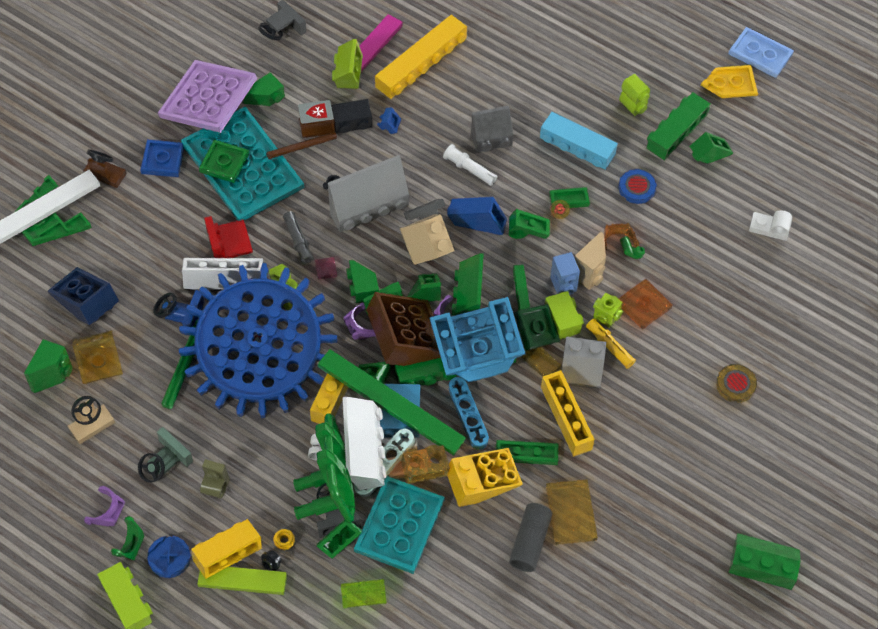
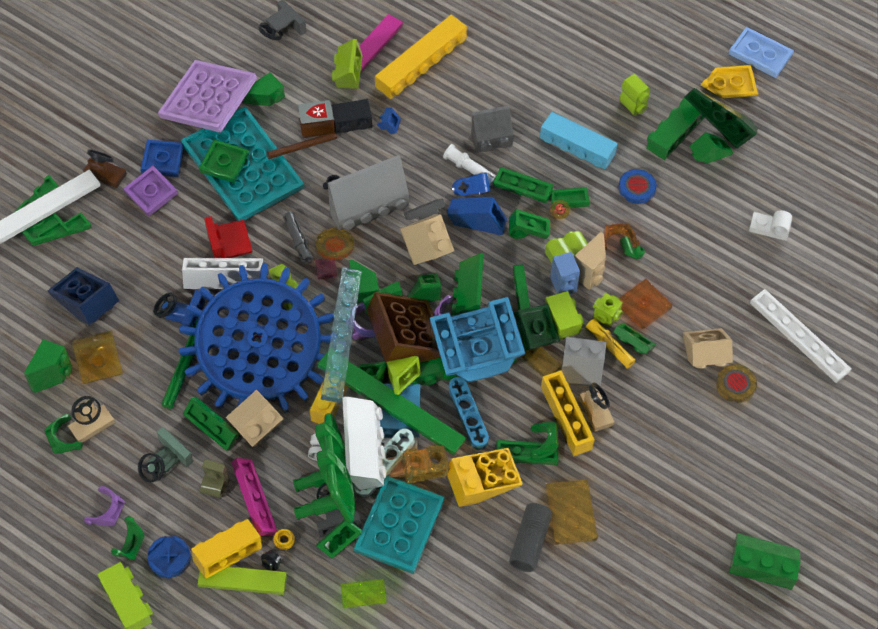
(57, 445): none -> green helmet
(150, 191): none -> medium lavender plate
(211, 423): none -> green plate
(254, 497): none -> dark pink plate
(255, 418): none -> tan slope
(334, 244): none -> clear yellow tile
(341, 335): none -> clear light blue plate
(403, 372): none -> lime slope
(474, 185): none -> blue piece
(523, 185): none -> green plate
(551, 443): none -> green helmet
(571, 242): none -> lime brick
(596, 407): none -> tan piece
(629, 335): none -> green plate
(708, 347): none -> tan slope
(727, 121): none -> dark green wedge
(800, 336): none -> white tile

